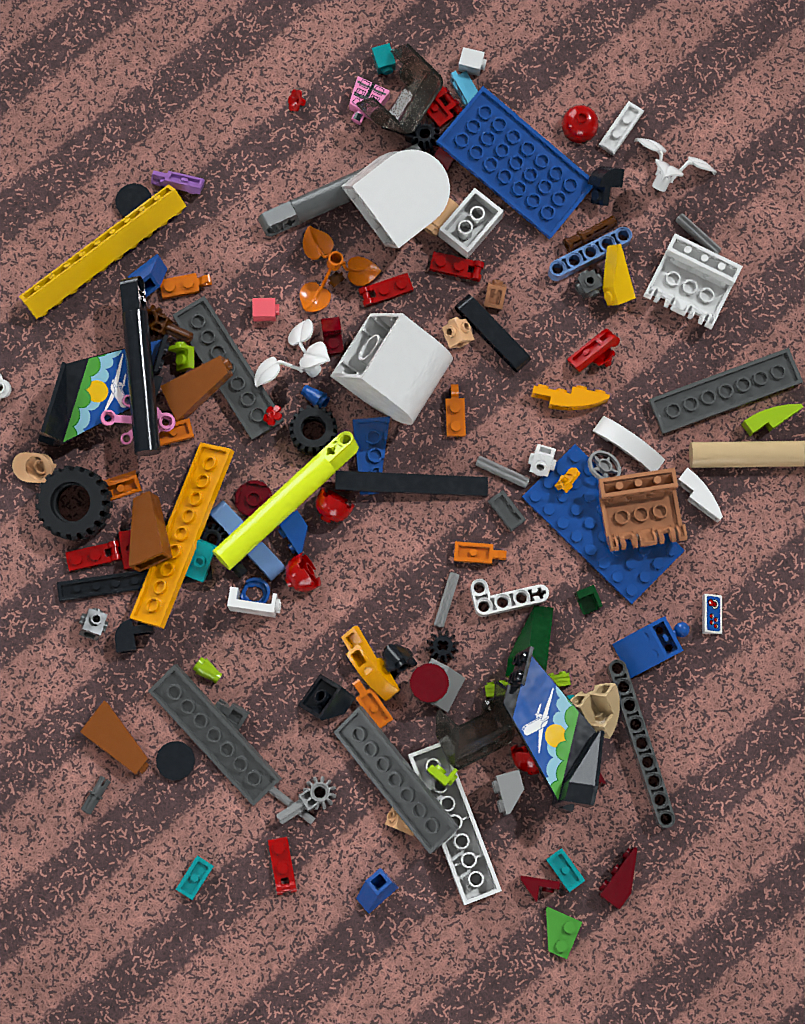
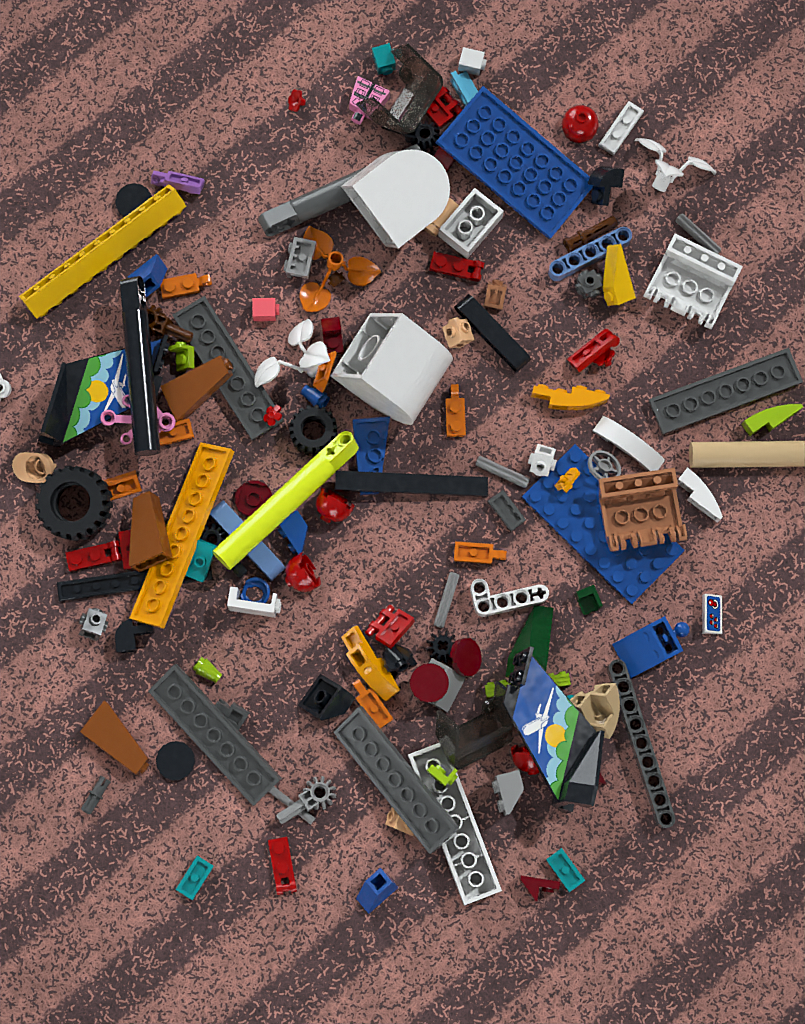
(300, 257): none -> light grey bracket
(323, 373): none -> orange slope
(386, 289): red plate -> none
(394, 629): none -> red plate
(466, 657): none -> dark red tile
(561, 932): bright green wing -> none
(620, 884): dark red slope -> none

